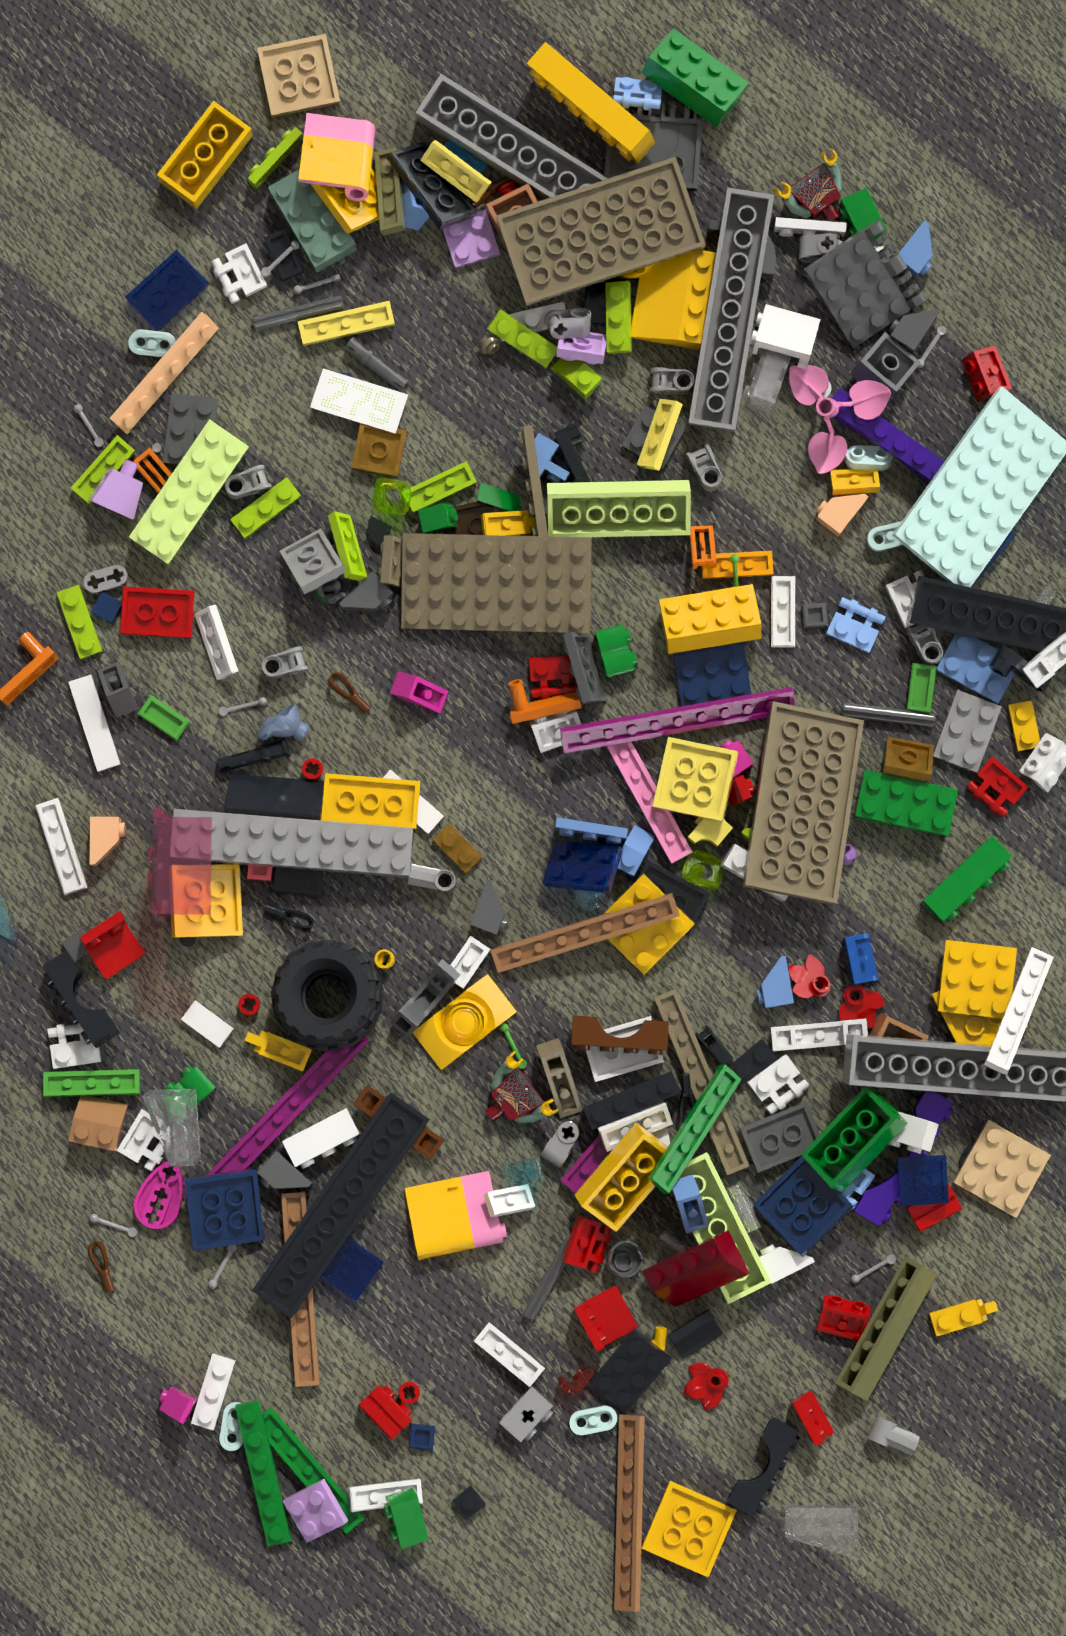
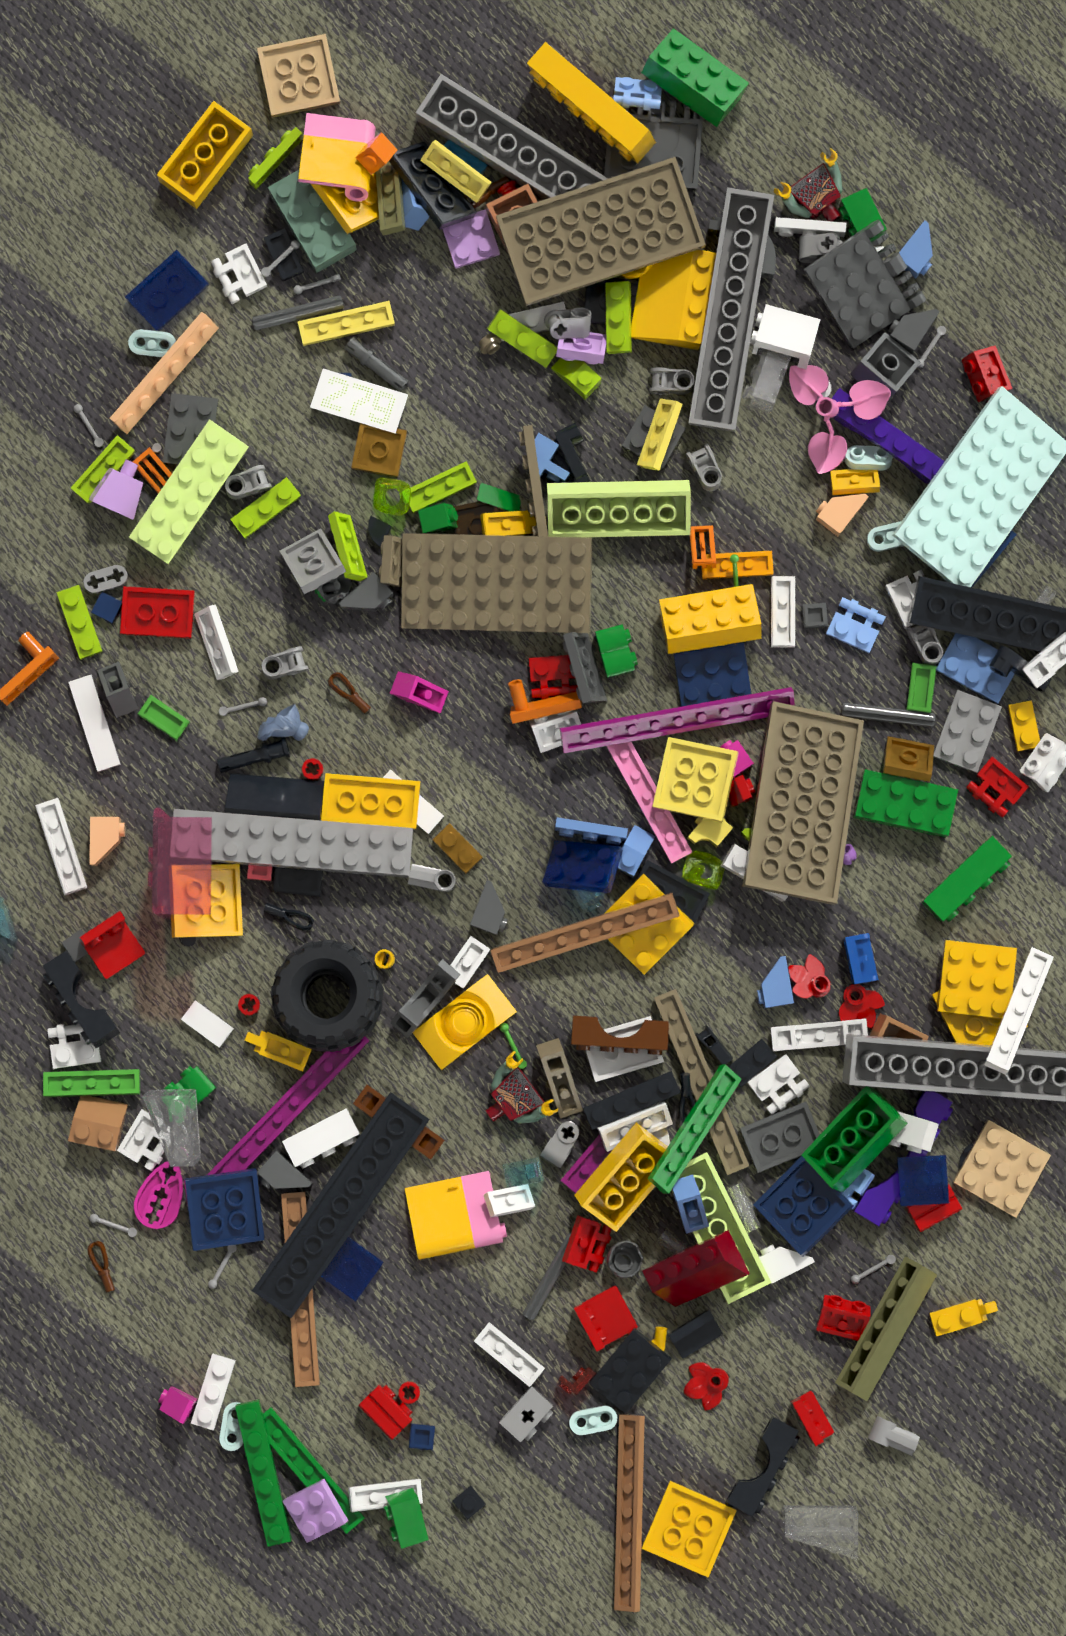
(376, 153): none -> orange brick

